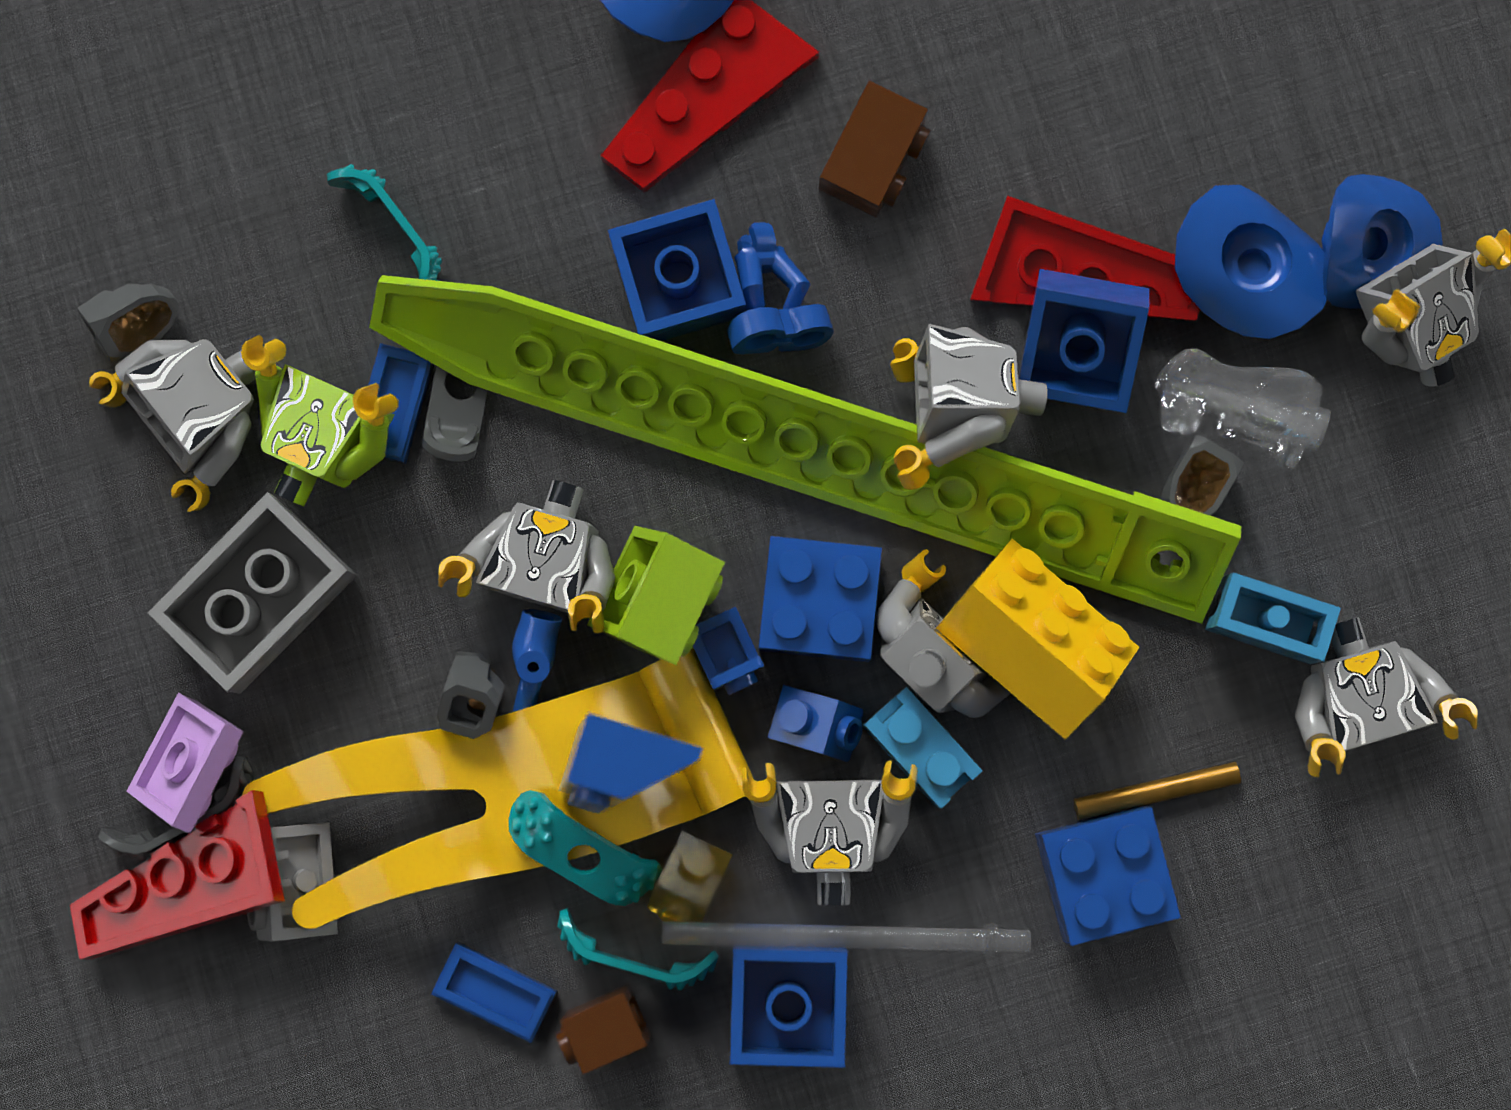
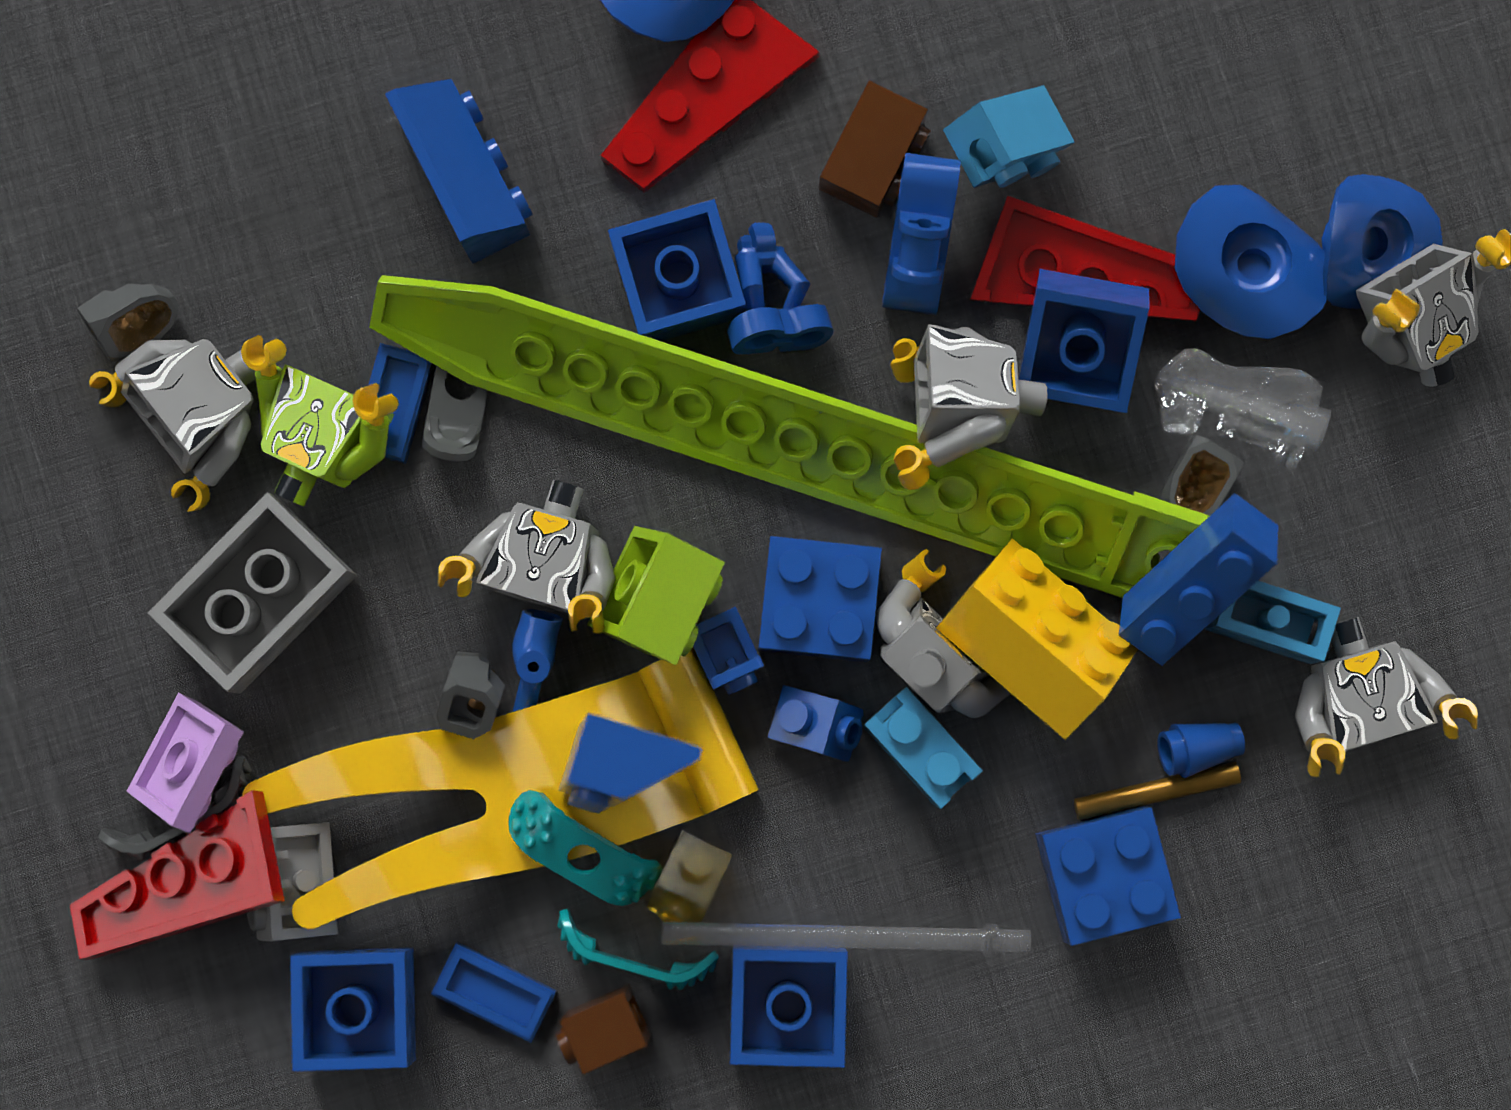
(353, 1009): none -> blue brick
(372, 188): teal piece -> none
(461, 166): none -> blue slope
(831, 824): light grey torso -> none
(921, 233): none -> blue piece
(1009, 137): none -> dark azure brick
(1196, 747): none -> blue cone
(1199, 579): none -> blue brick

